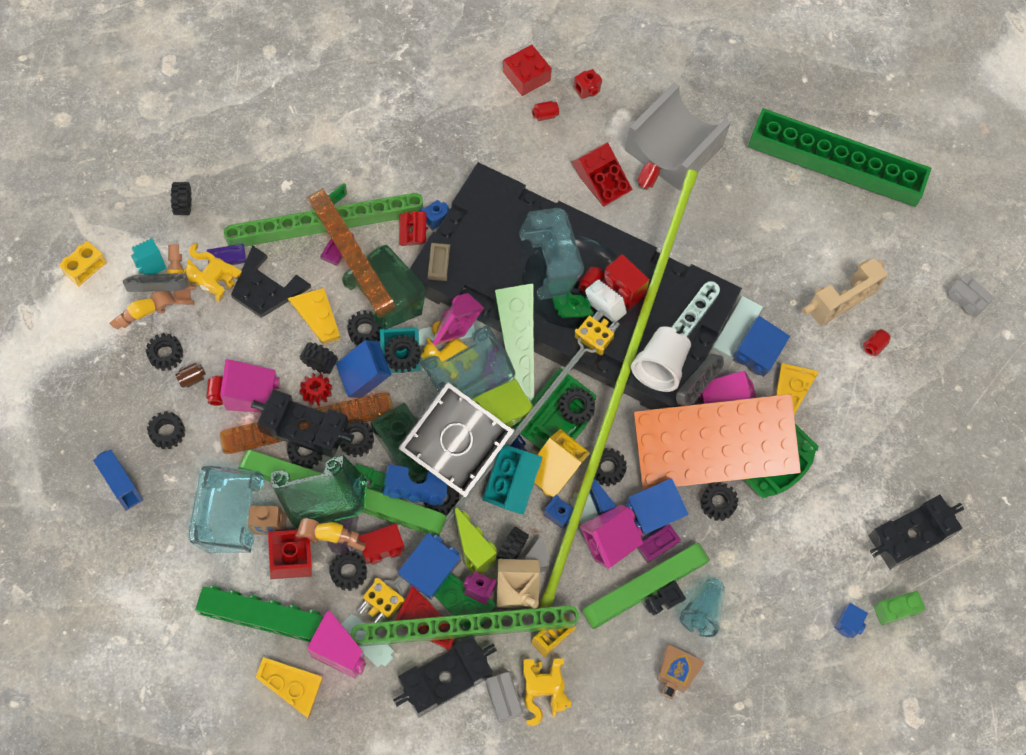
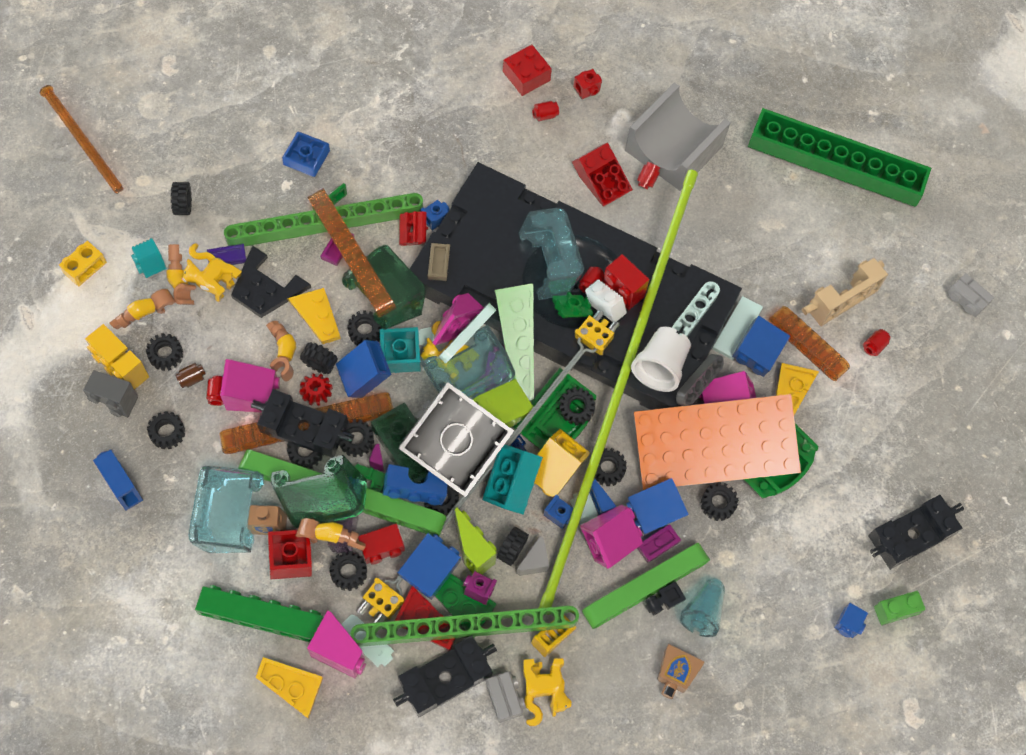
(47, 92): none -> clear orange axle
(111, 354): none -> yellow piece
(112, 391): none -> dark grey brick
(156, 282): dark grey beam -> none
(286, 349): none -> nougat piece
(306, 154): none -> blue brick
(376, 459): none -> magenta slope
(402, 343): black tyre -> none
(467, 333): none -> light aqua beam
(518, 583): tan piece -> none
(810, 343): none -> clear orange beam

